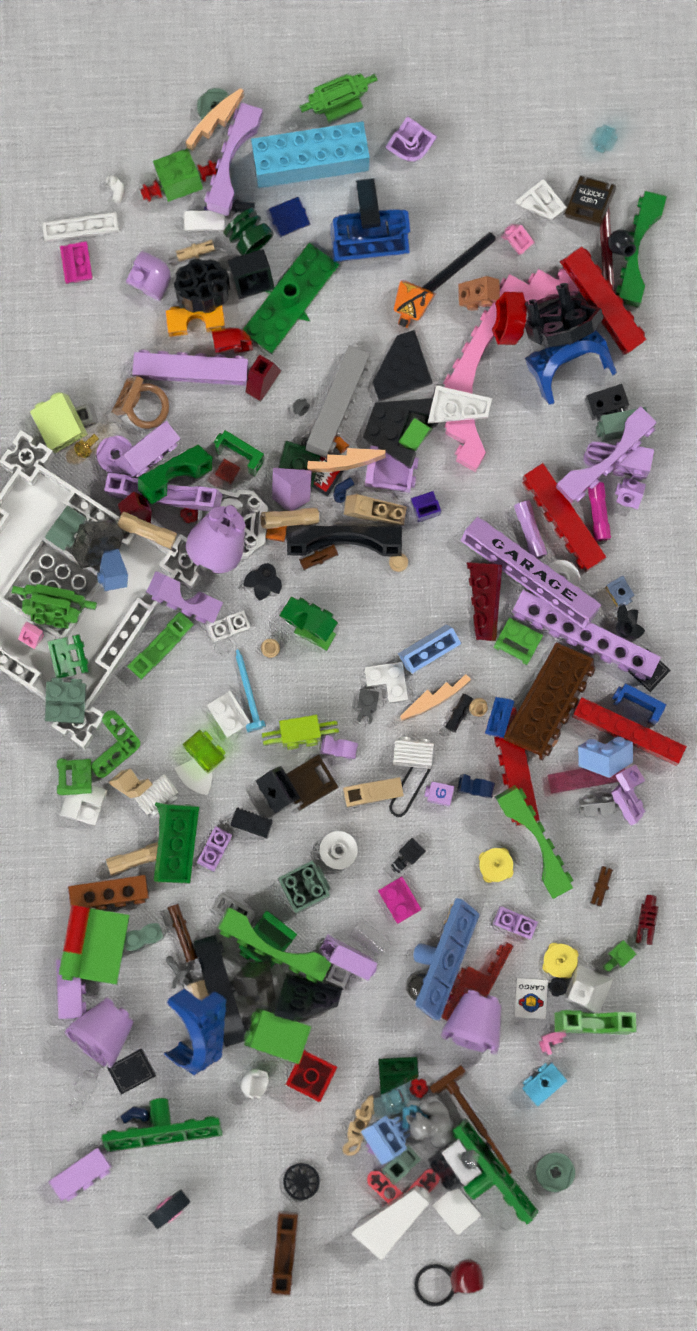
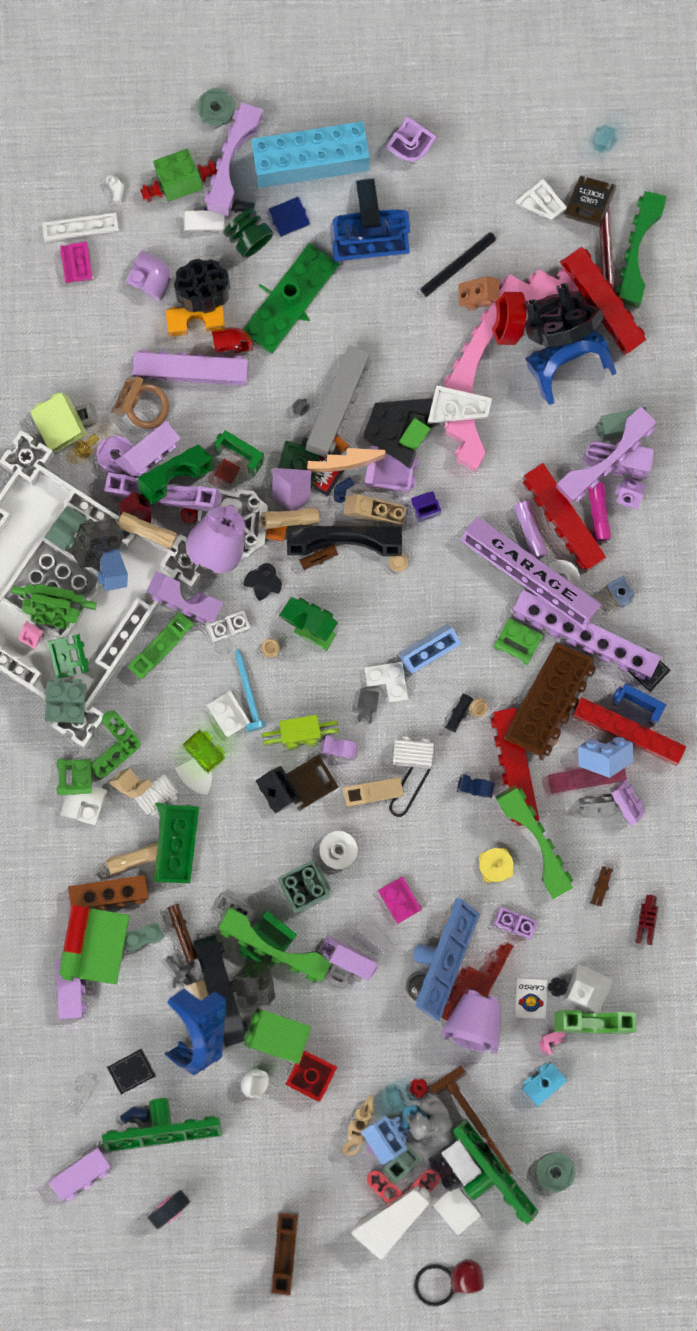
(101, 1032): lavender cone -> none
(195, 250): tan pin -> none
(214, 849): lavender slope -> none
(219, 115): light nougat slope -> none
(251, 274): black brick -> none
(251, 823): black brick -> none
(261, 377): dark red slope -> none
(301, 1181): black wheel -> none
(304, 998): black plate -> none
(339, 96): bright green piece -> none
(396, 1072): dark green wing -> none
(402, 368): black plate -> none
(411, 302): orange torso -> none
(411, 852): black plate -> none
(428, 701): light nougat slope -> none
(439, 793): lavender brick -> none
(469, 1158): clear plate -> none
(486, 596): dark red wing -> none
(499, 717): blue plate -> none
(518, 238): bright pink bracket -> none
(560, 960): light yellow piece -> none
(607, 401): black brick -> none
(619, 955): bright green brick -> none
(622, 243): black piece -> none
(627, 623): black plate -> none
(630, 778): lavender plate -> none

